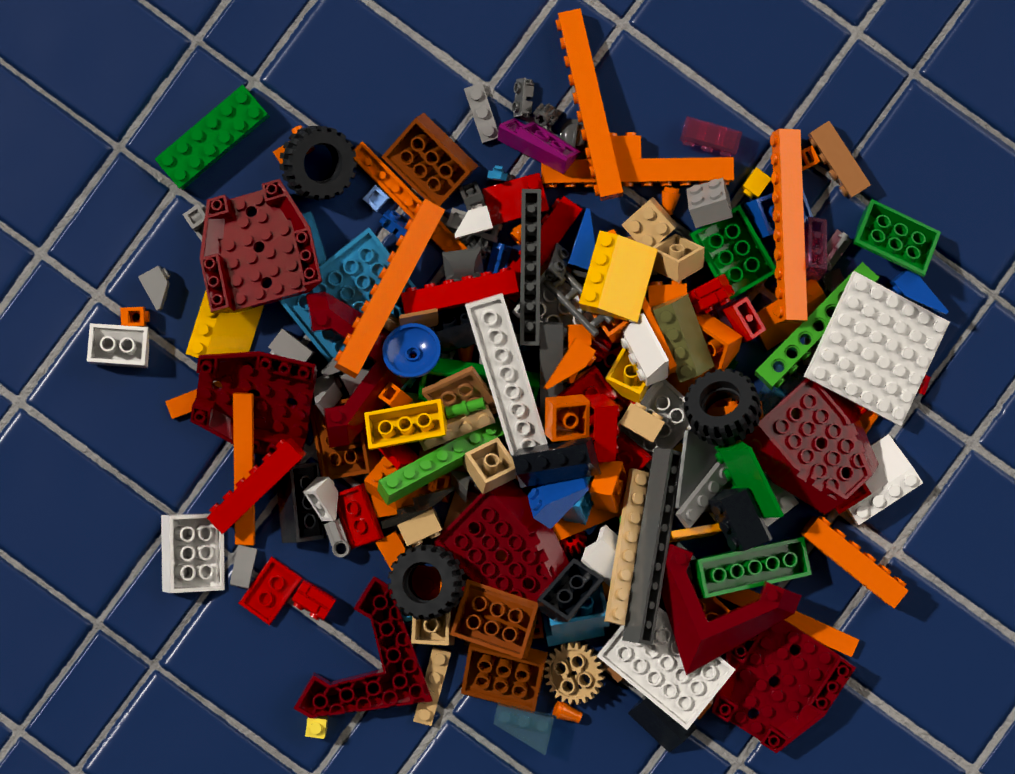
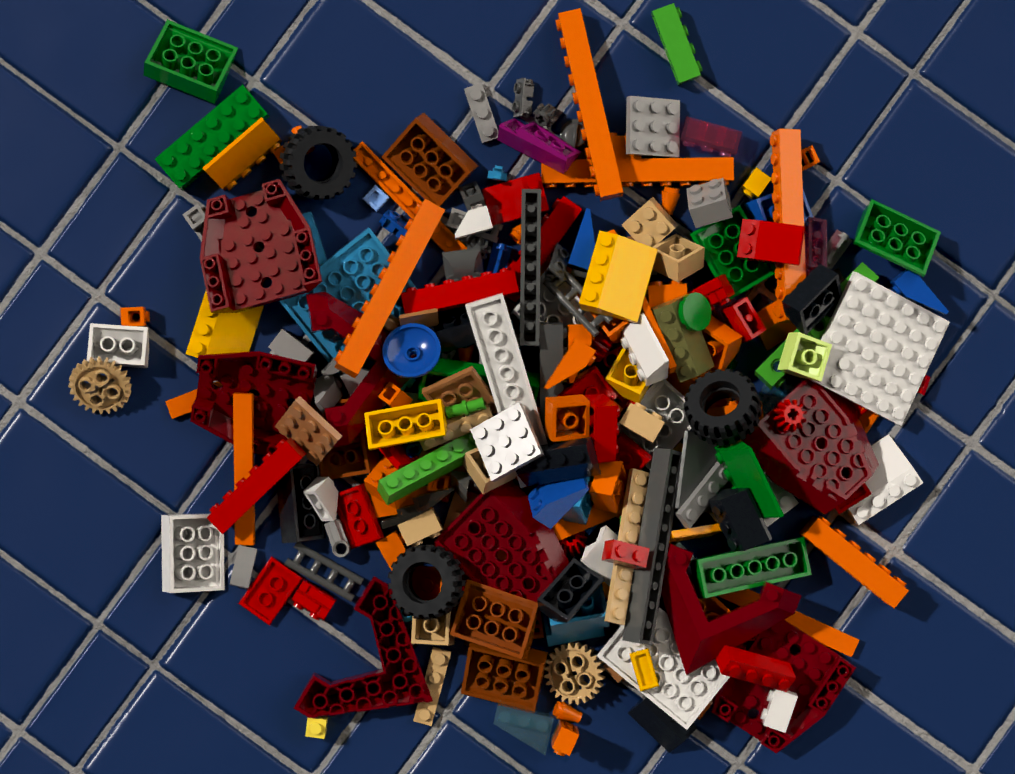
(100, 385): none -> tan gear
(156, 285): light grey slope -> none
(190, 61): none -> green slope
(242, 154): none -> light orange slope
(308, 430): none -> medium nougat plate
(312, 573): none -> dark grey bar
(410, 449): none -> bush
(506, 442): none -> plate
(564, 738): none -> orange brick
(625, 554): none -> red brick
(644, 669): none -> yellow tile
(652, 127): none -> light grey plate
(676, 44): none -> bright green brick
(695, 311): none -> green tile
(755, 668): none -> red brick
(770, 242): none -> red slope
(779, 709): none -> white brick
(797, 415): none -> red gear
(804, 356): none -> yellowish green slope
(813, 298): none -> black slope
(838, 159): medium nougat brick -> none

